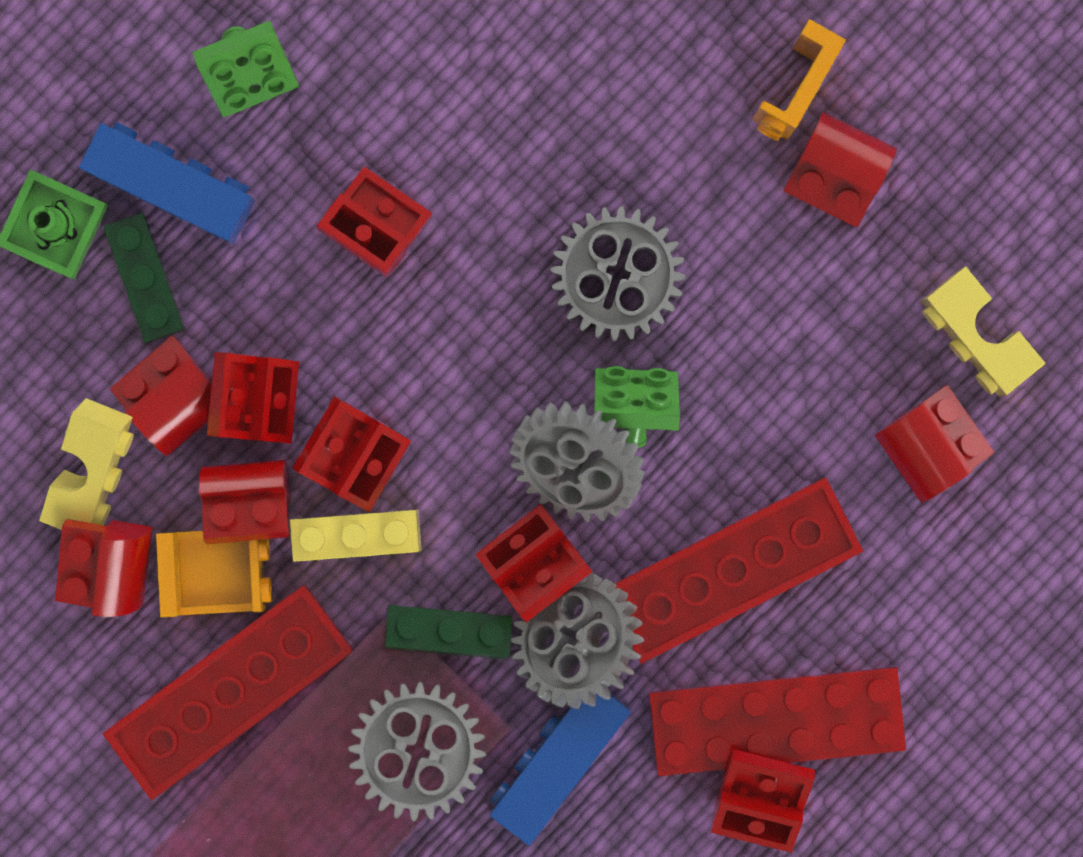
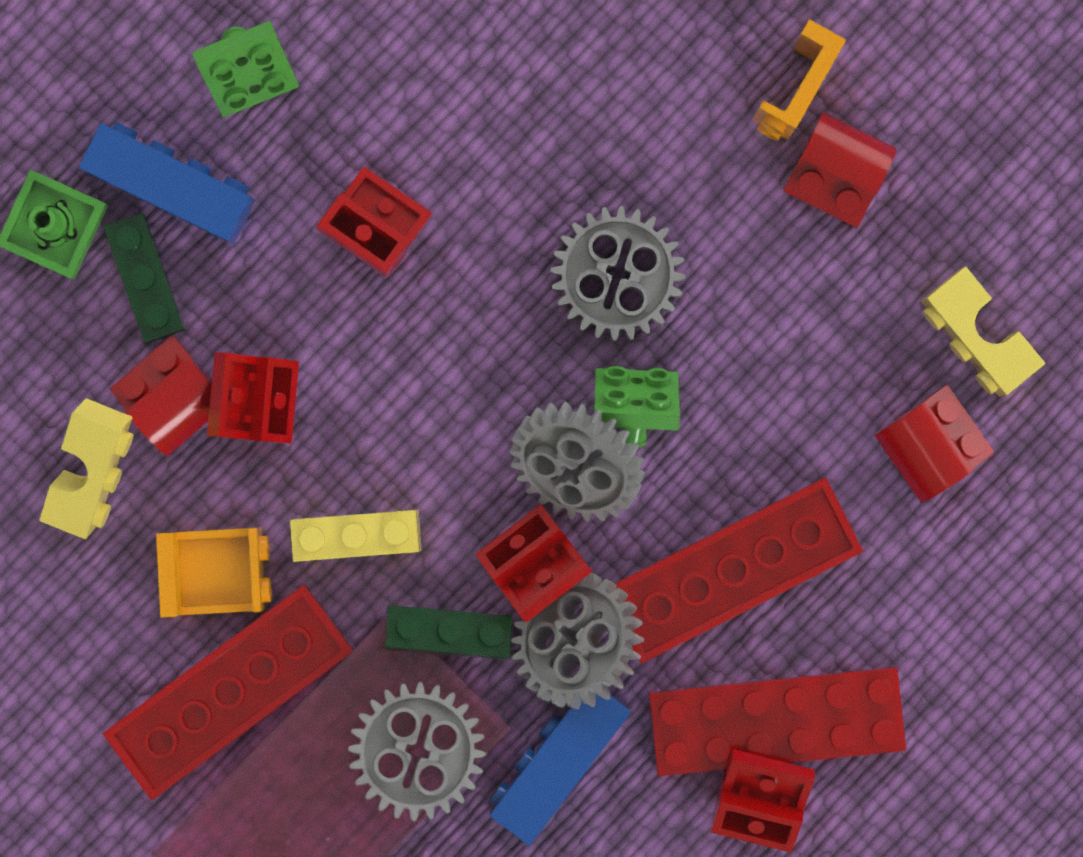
(104, 566): red brick -> none
(245, 501): red brick -> none
(351, 454): red brick -> none

